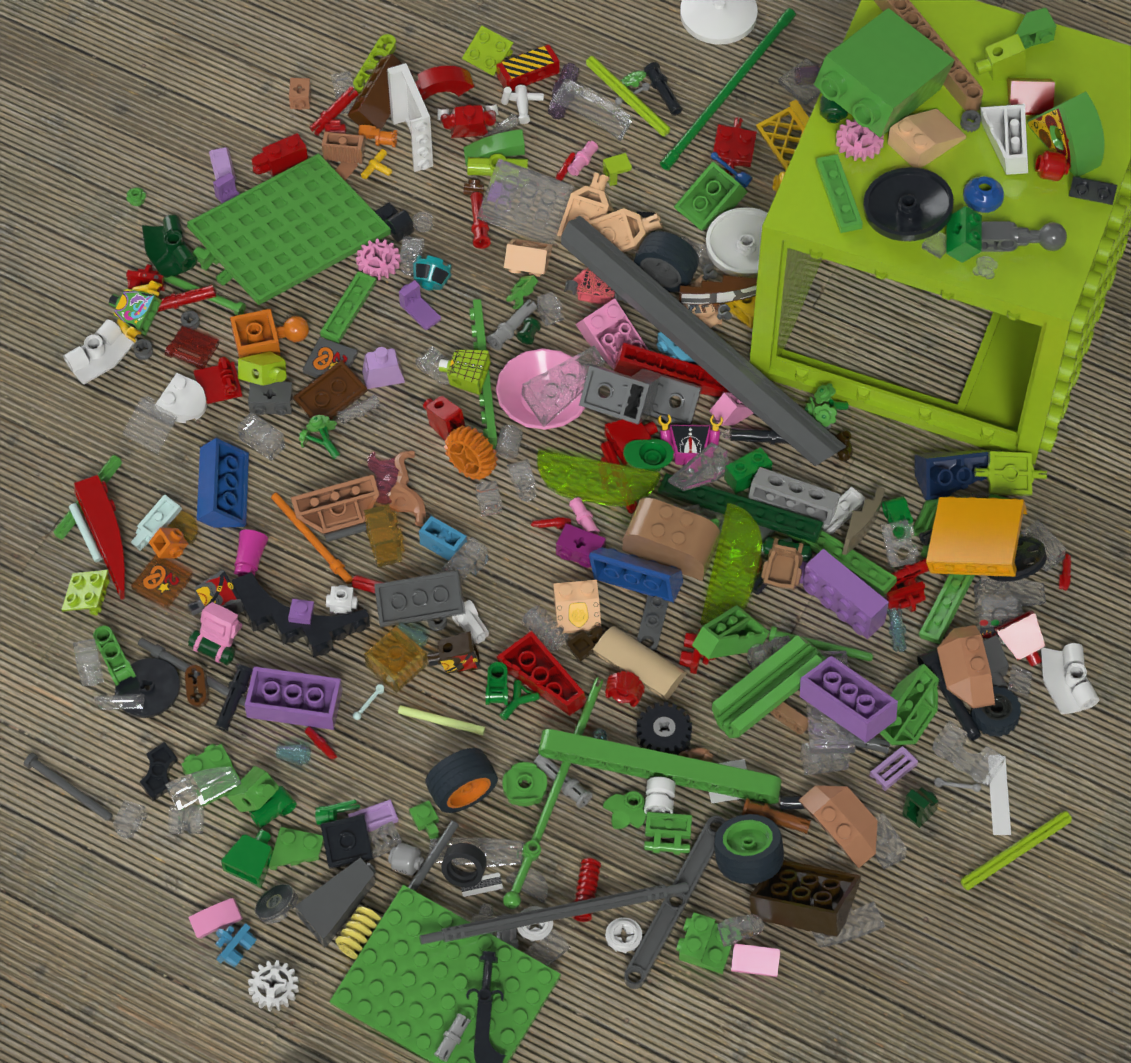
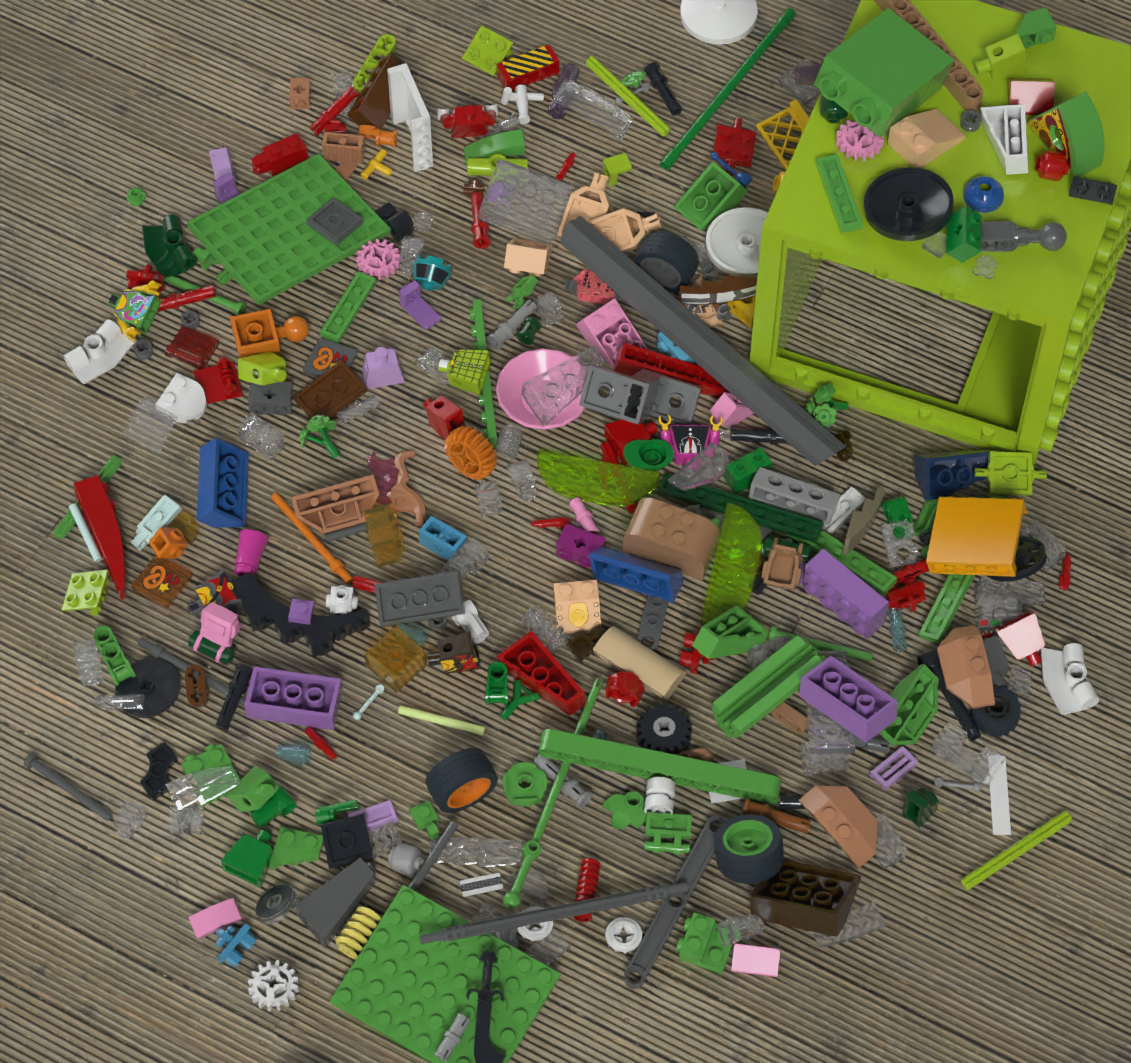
(334, 221): none -> dark grey tile
(444, 79): red arch -> none
(458, 877): black tyre -> none
(582, 158): bright pink pin -> none

